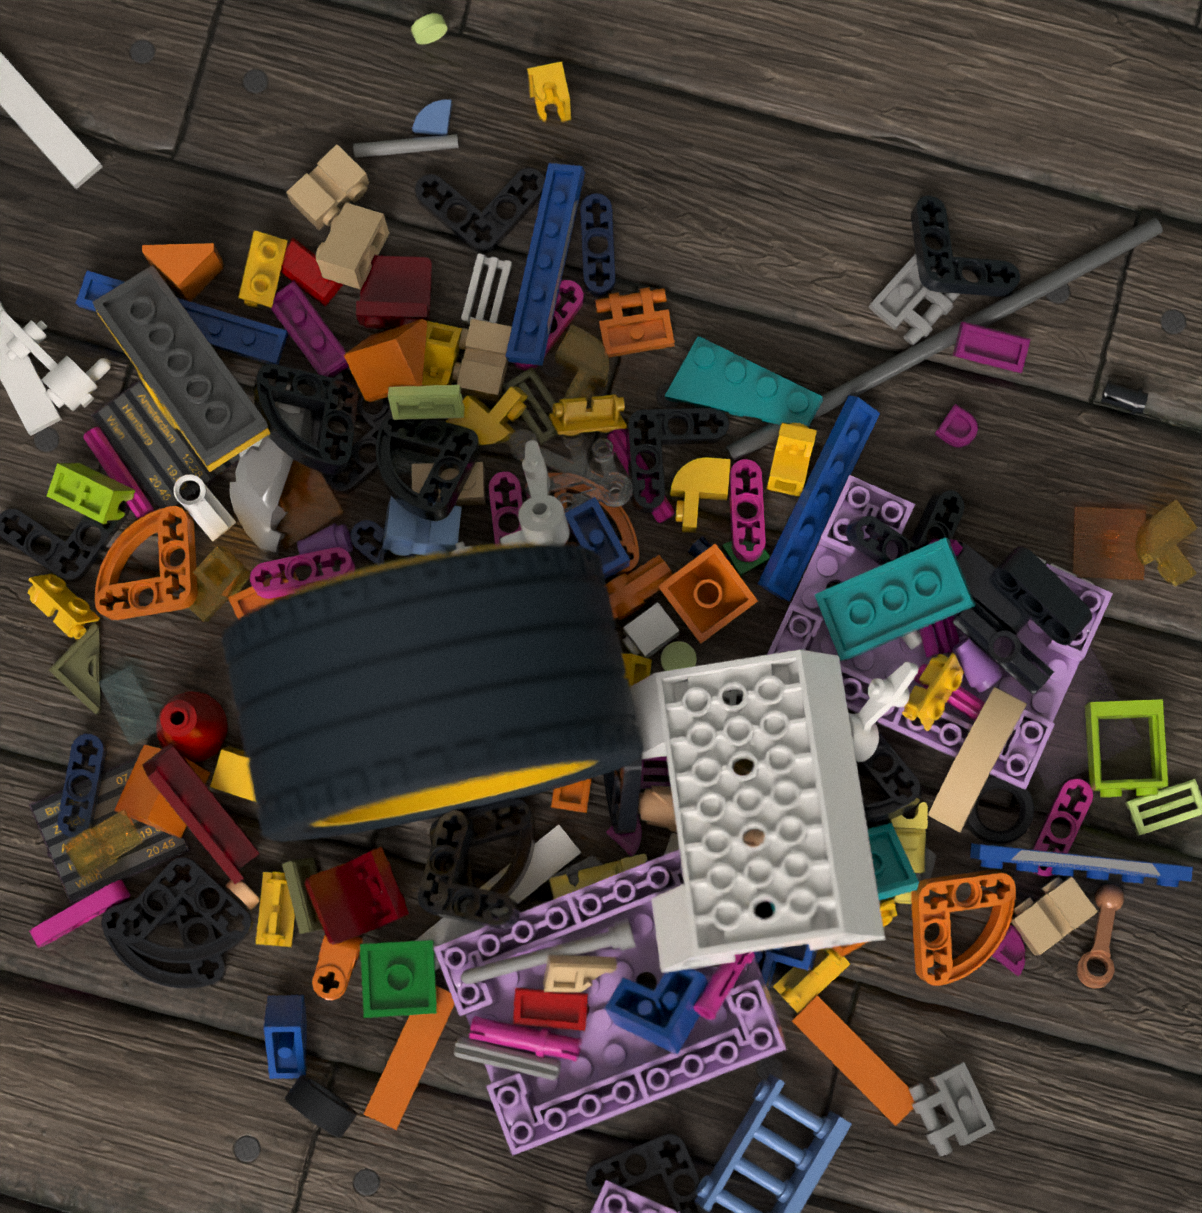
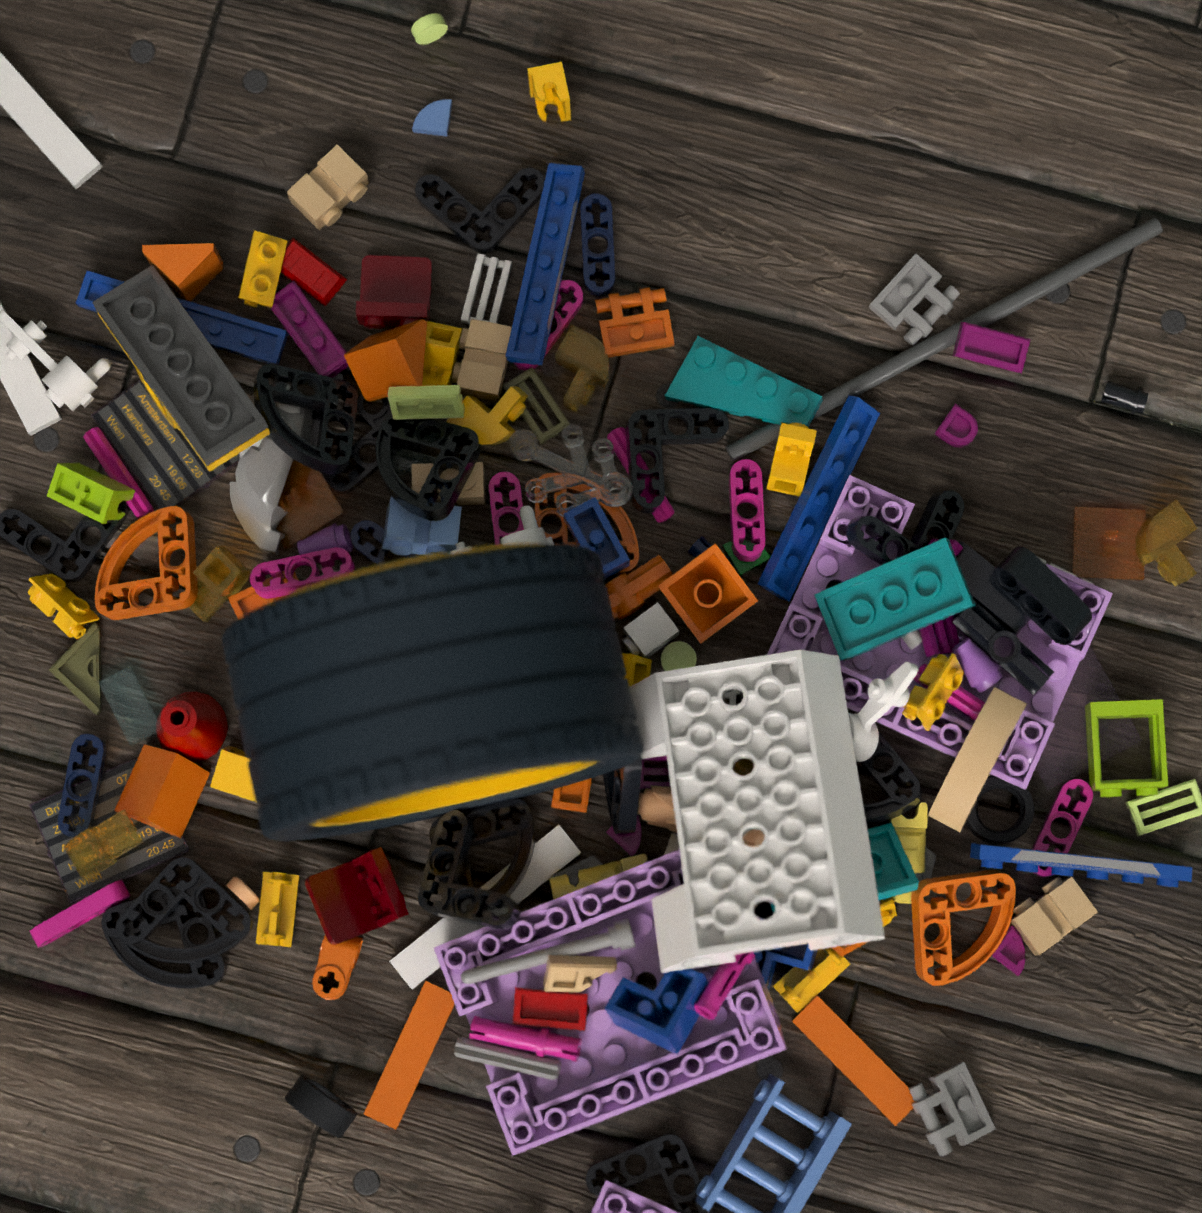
(200, 811): dark red fence -> none
(205, 509): white piece -> none
(286, 1036): blue slope -> none
(296, 874): olive tile -> none
(351, 245): tan brick -> none
(398, 978): green plate -> none
(405, 145): light grey bar -> none
(541, 515): white piece -> none
(572, 417): yellow hinge -> none
(699, 479): yellow brick -> none
(950, 266): black beam -> none
(1108, 899): nougat piece -> none

